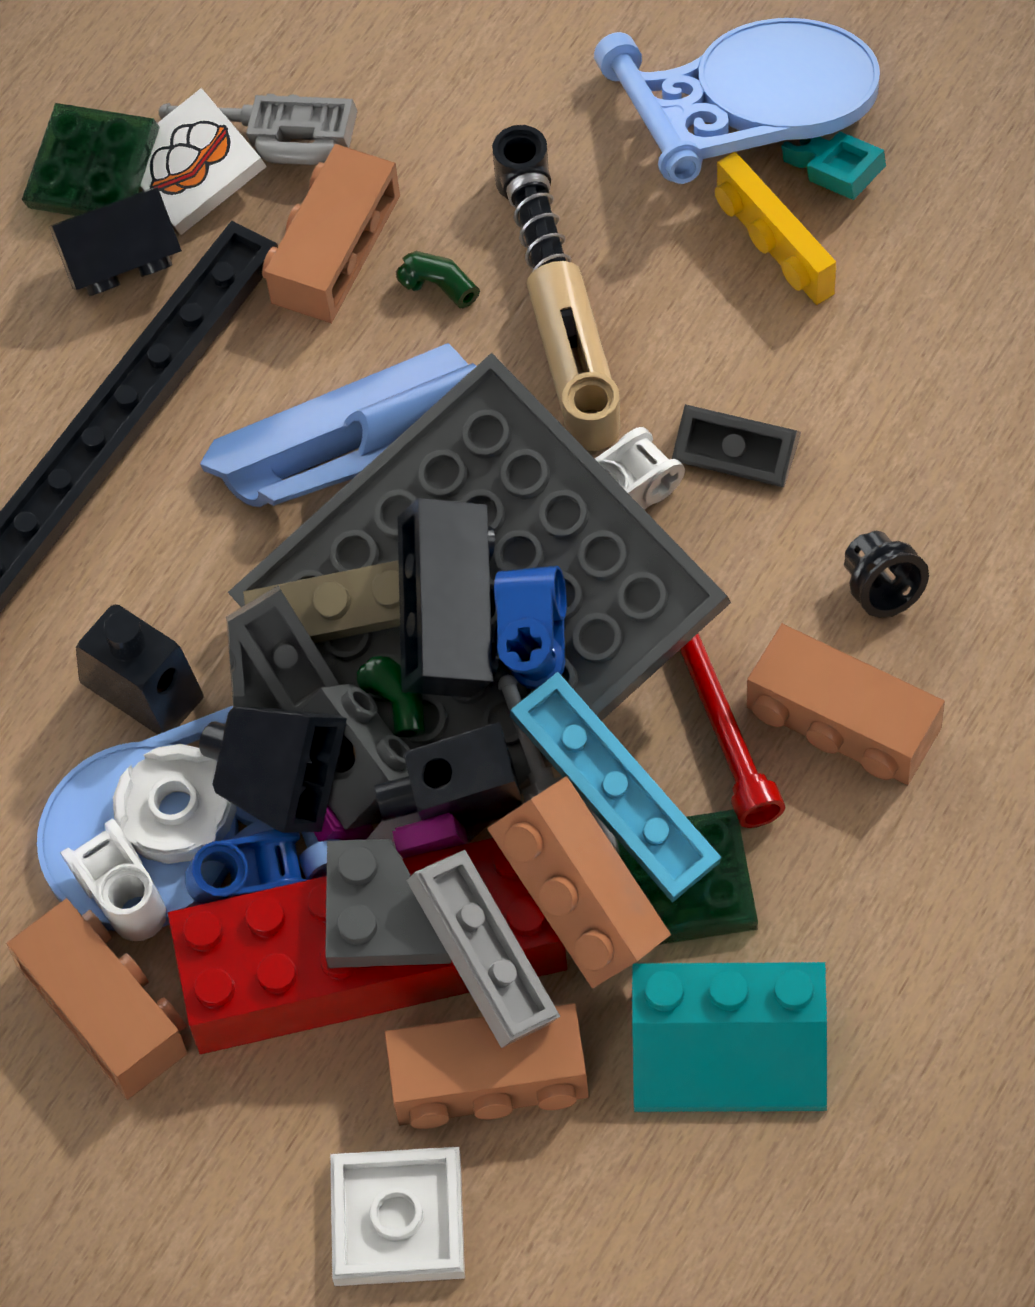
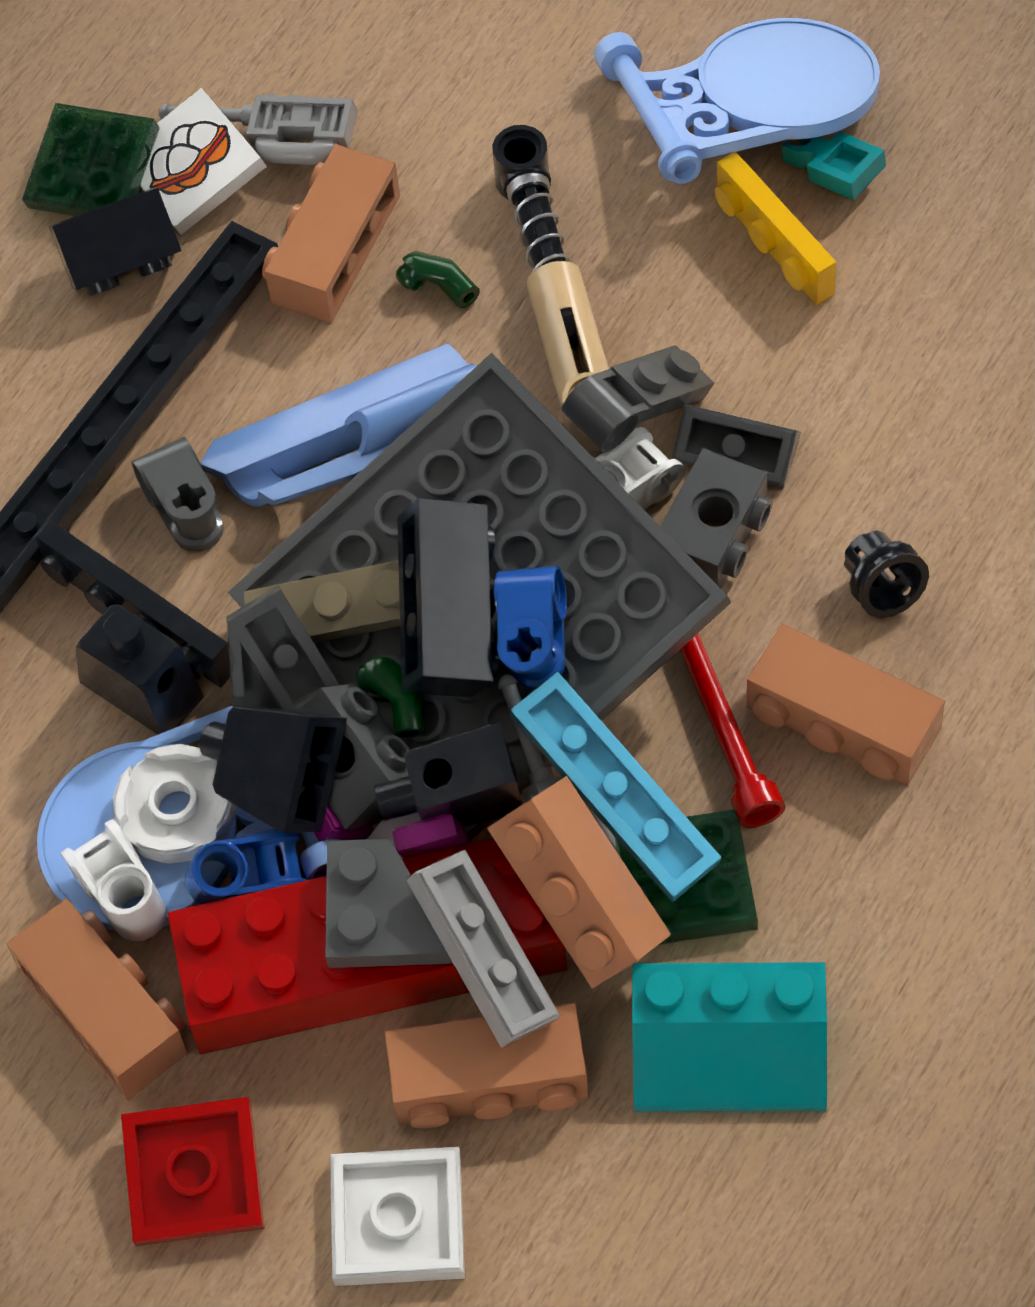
(105, 584): none -> black plate
(181, 494): none -> dark grey piece
(192, 1171): none -> red plate
(618, 399): none -> dark grey plate
(718, 492): none -> dark grey brick

